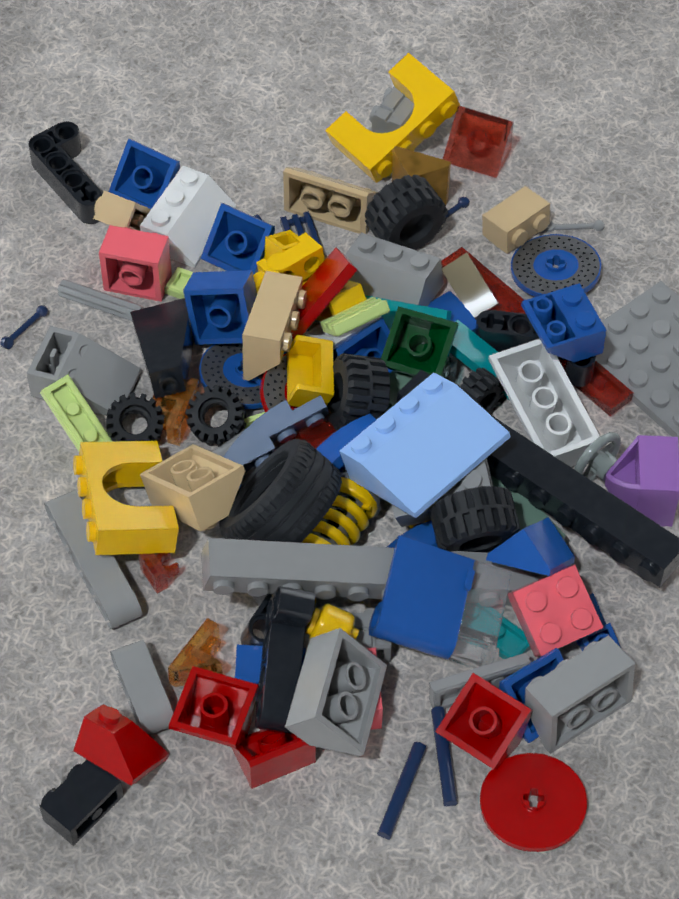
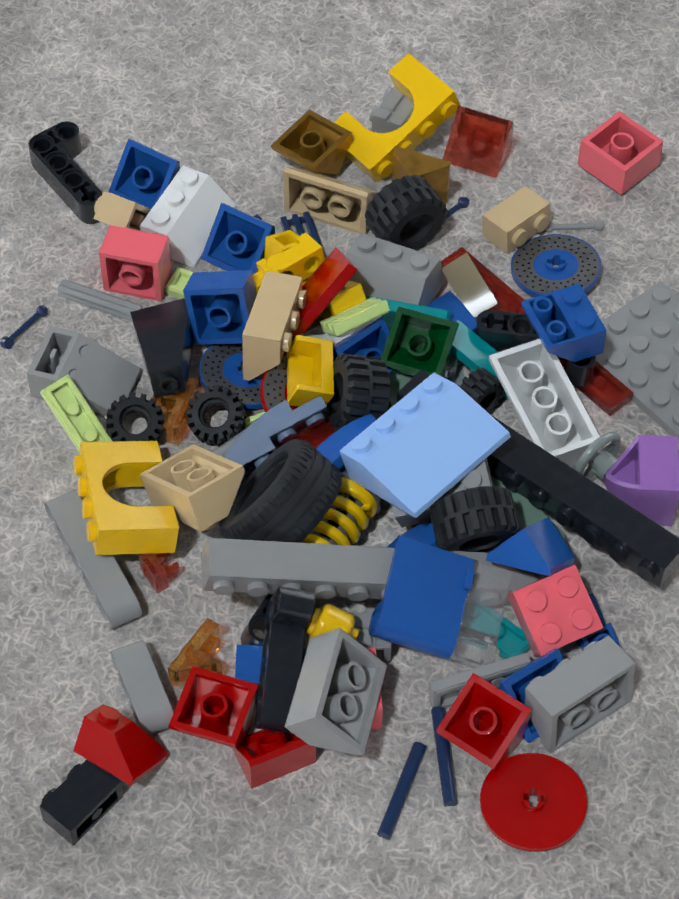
(315, 143): none -> pearl gold slope
(620, 152): none -> coral brick

